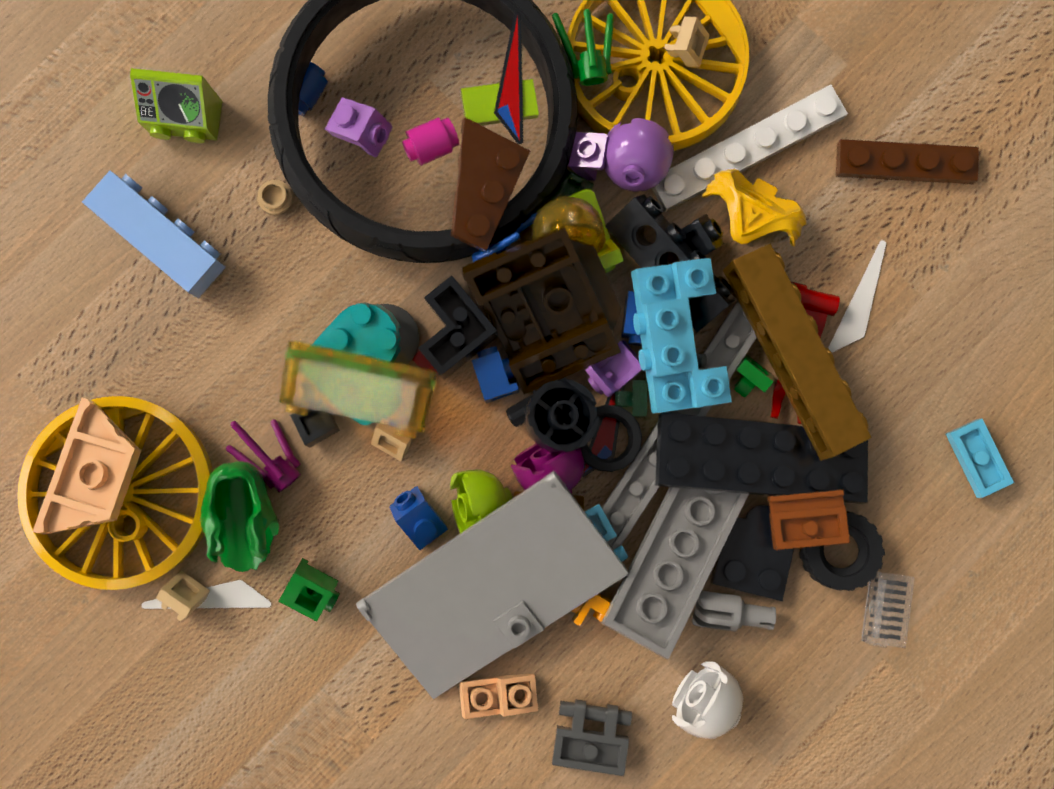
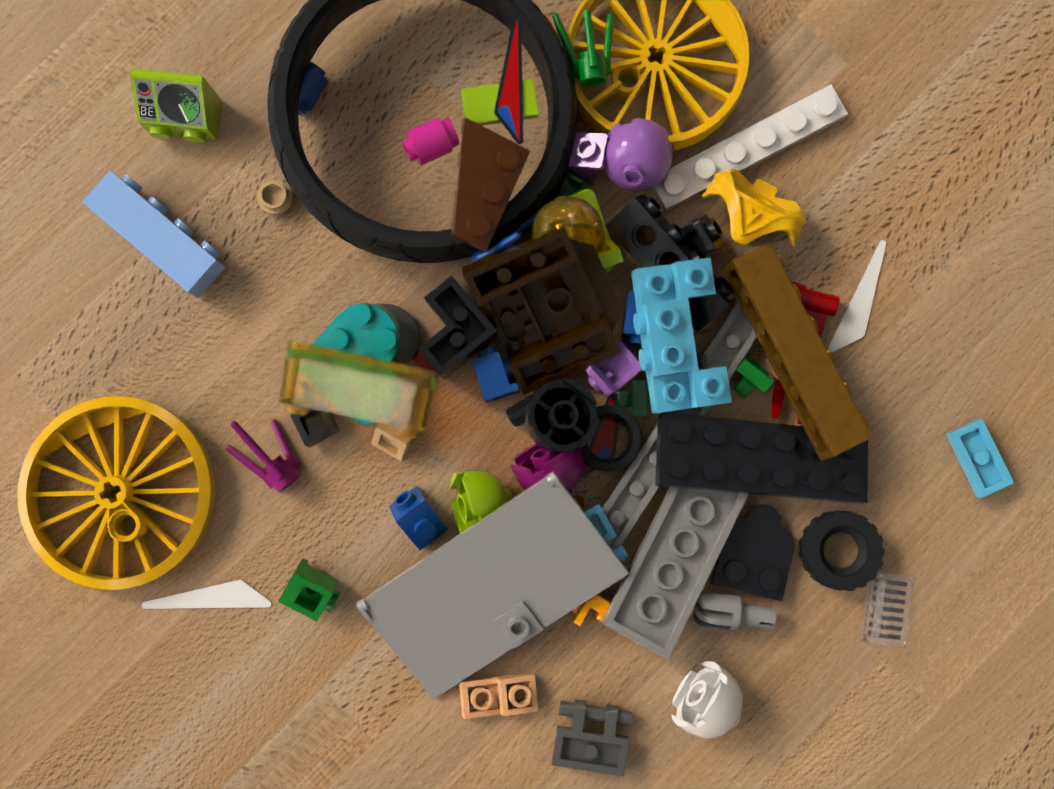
(89, 474): light nougat wing -> none
(182, 595): tan tile -> none
(238, 516): green hair -> none
(359, 126): medium lavender bracket -> none
(690, 41): tan tile -> none
(808, 520): dark orange plate -> none
(907, 161): reddish brown plate -> none

